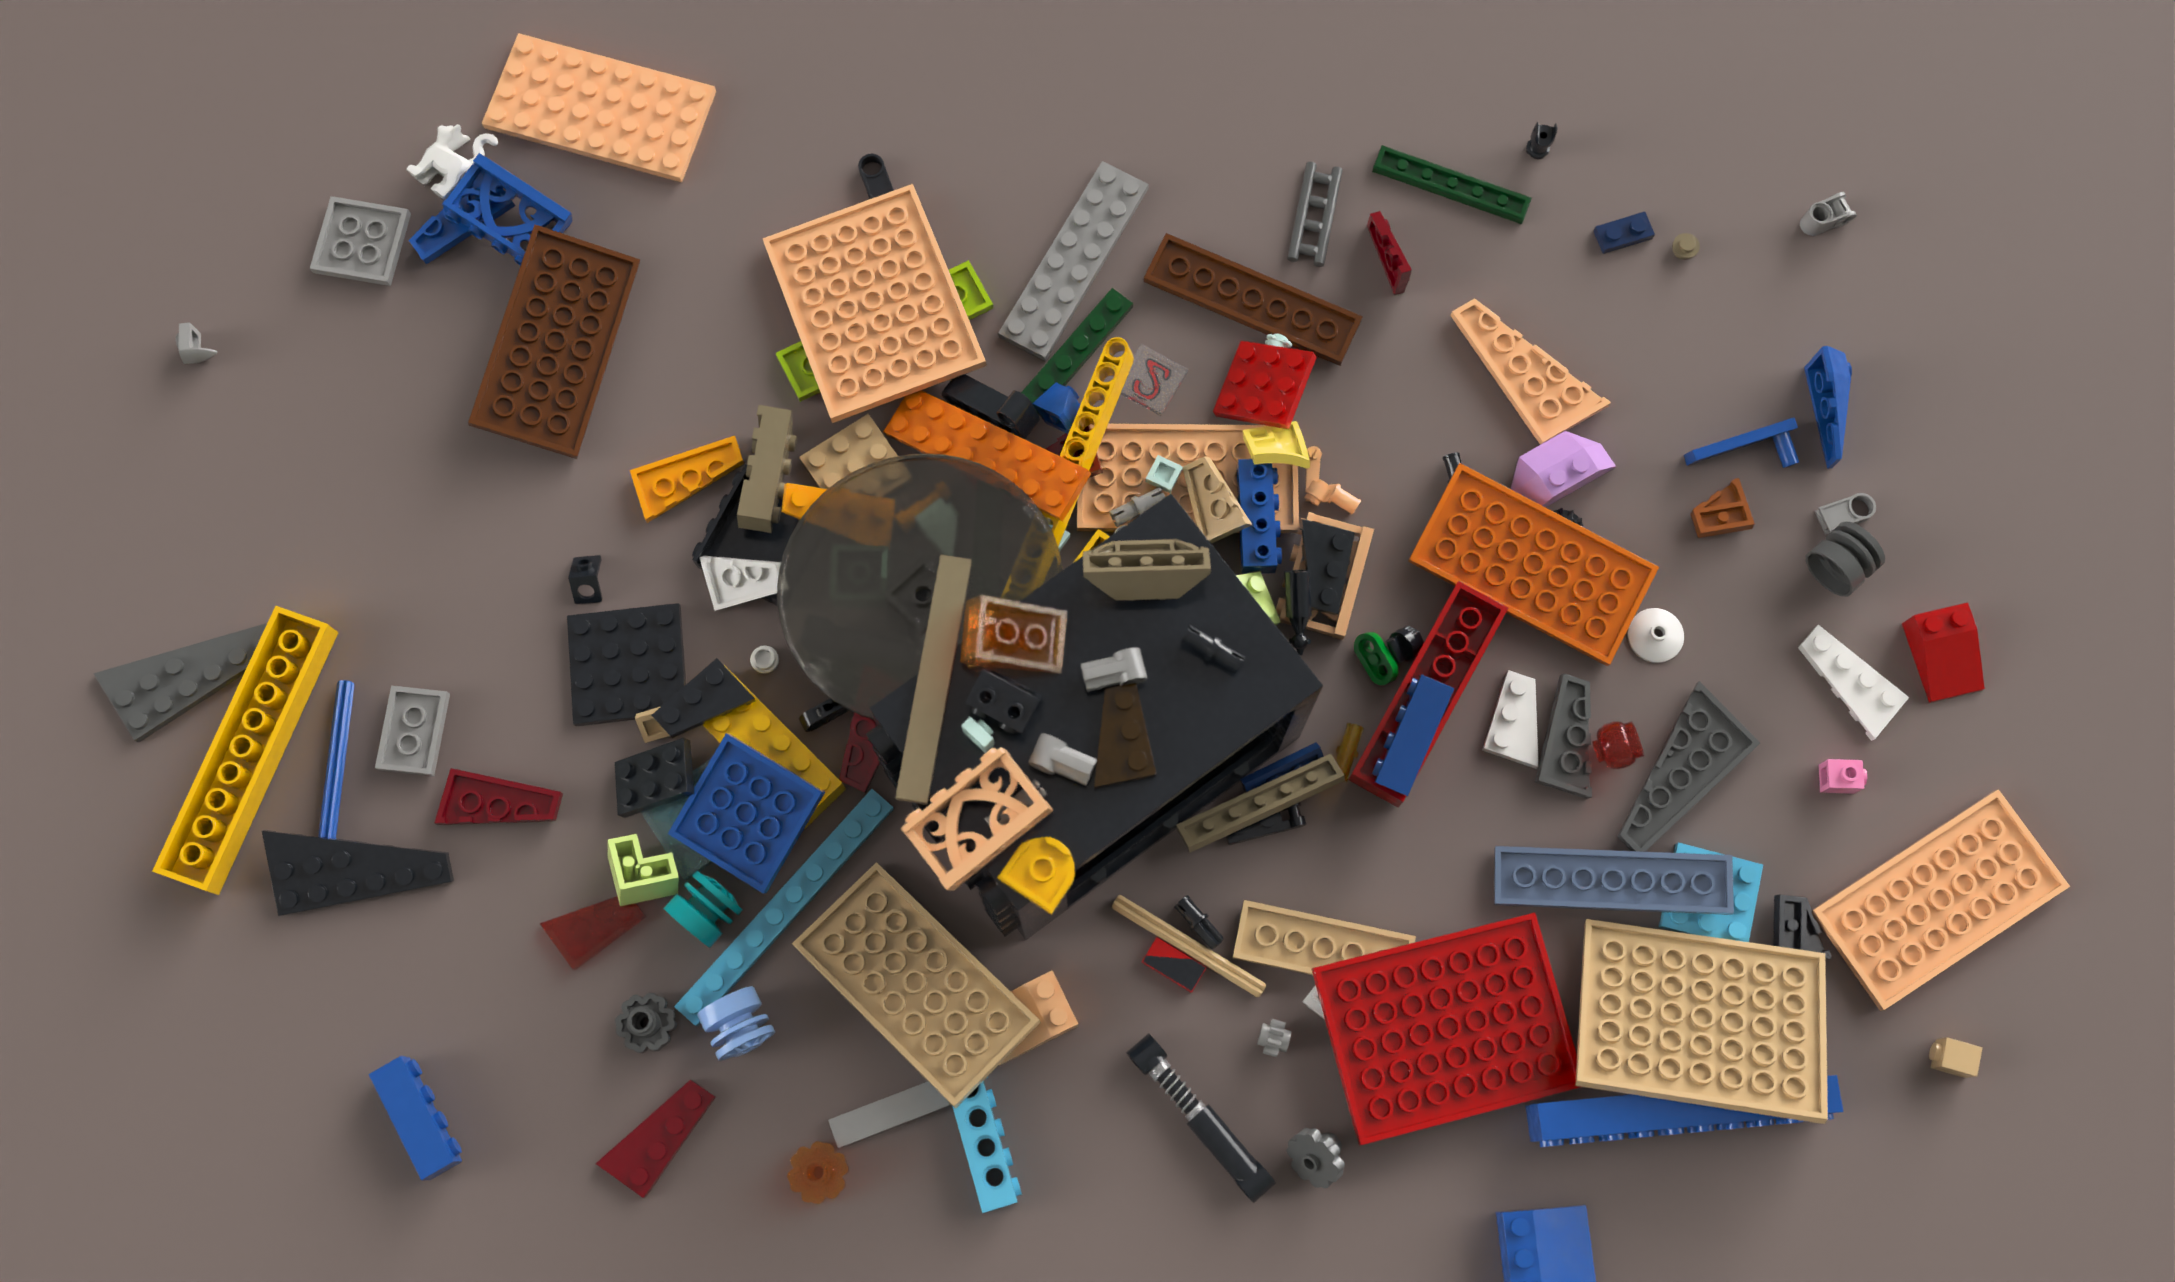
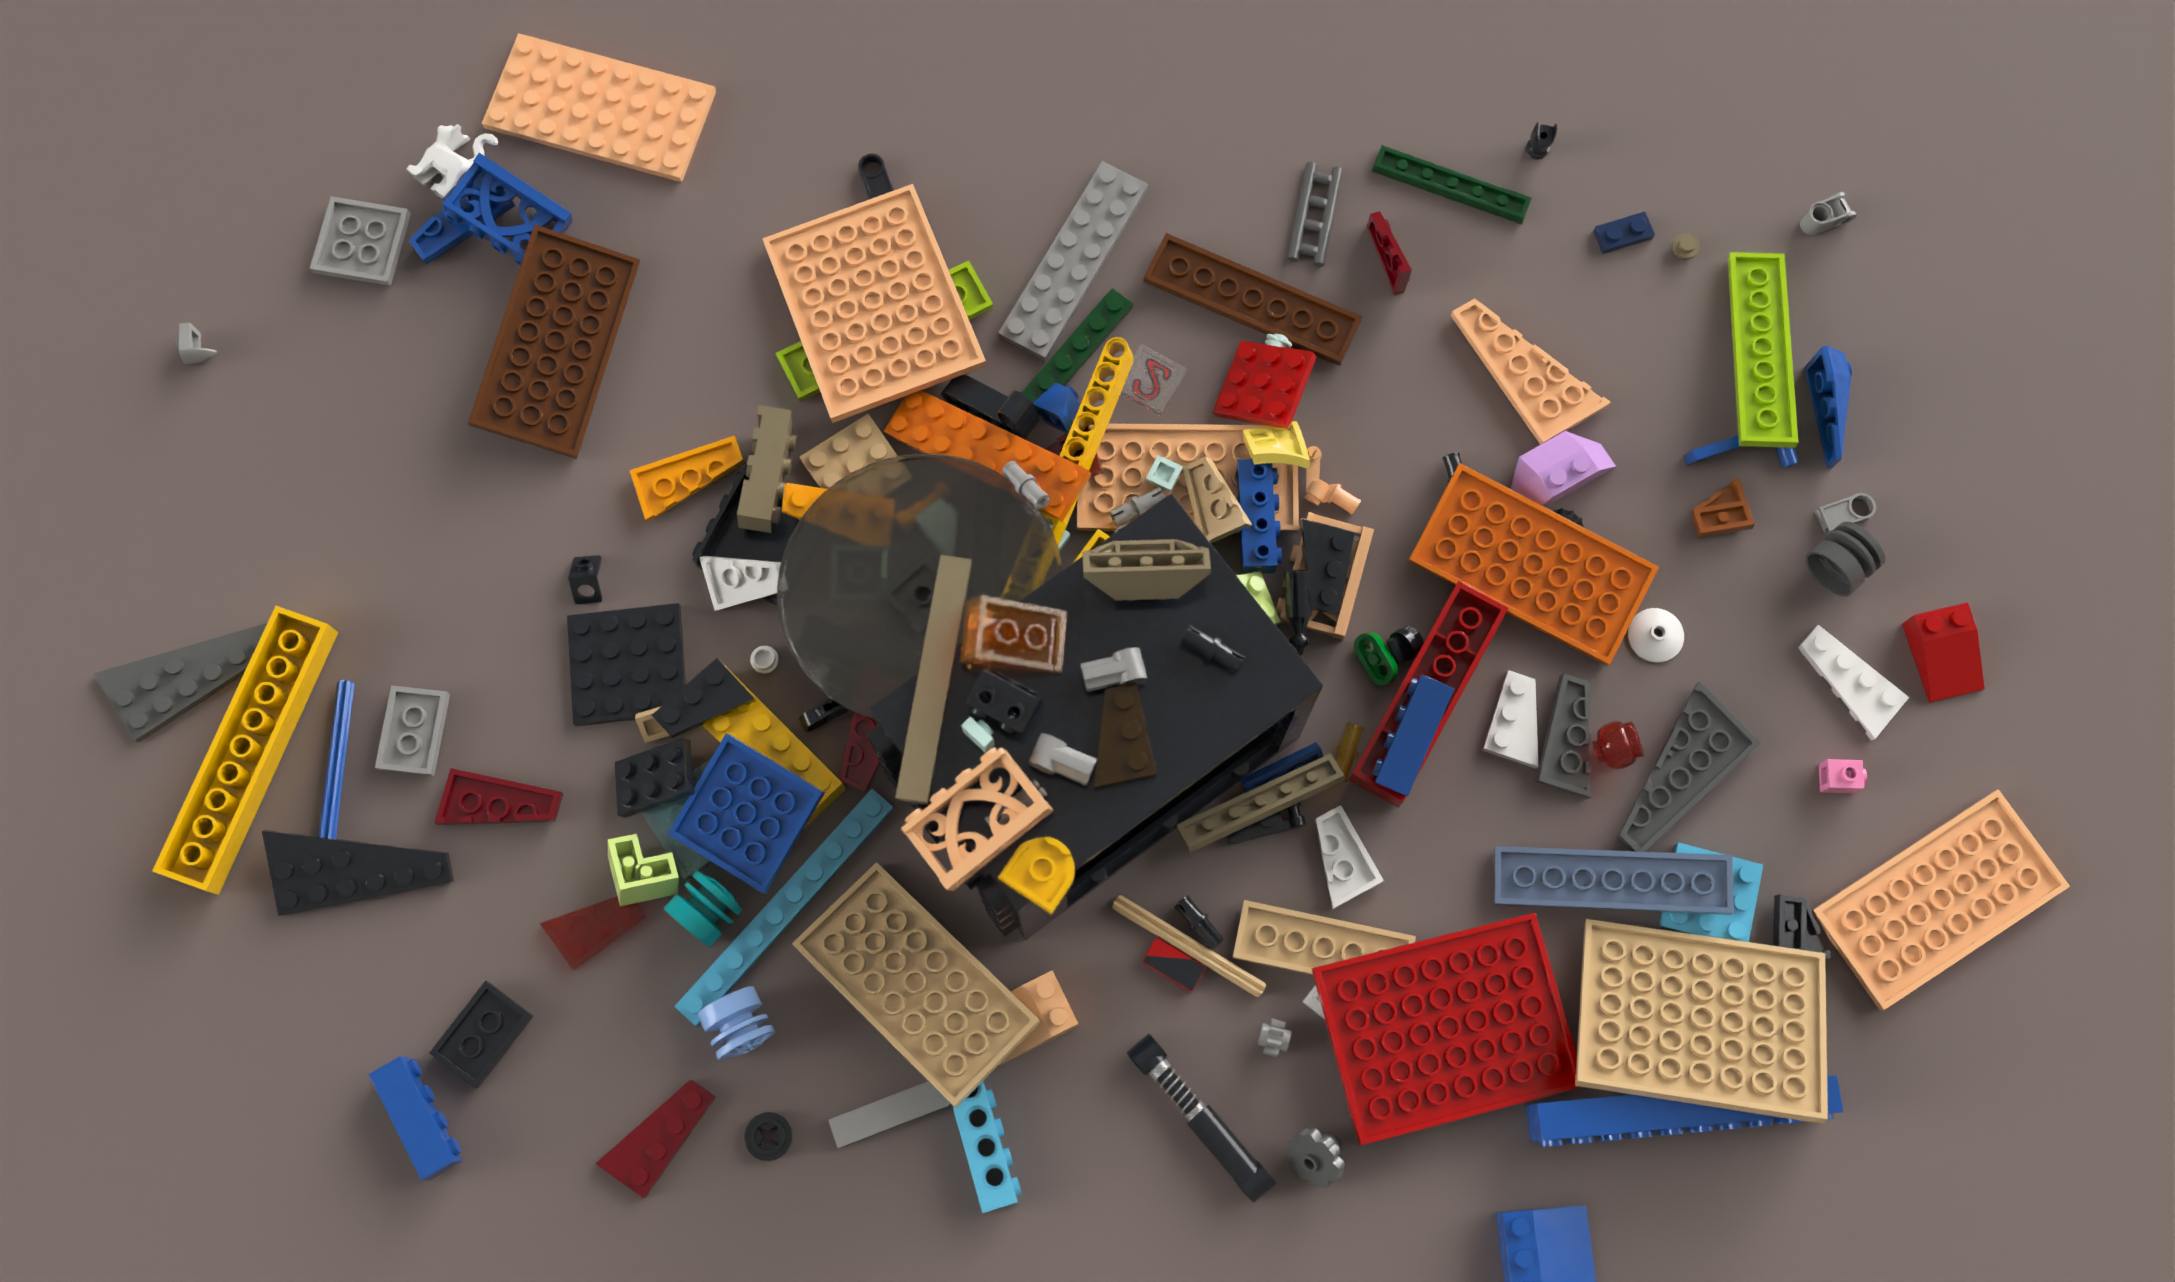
(481, 1034): none -> black plate
(657, 1031): dark grey plant -> none
(754, 1136): none -> black gear
(803, 1178): clear orange plant -> none
(1025, 485): none -> light grey pin
(1344, 858): none -> white wing
(1762, 350): none -> lime plate
(1955, 1057): tan brick -> none

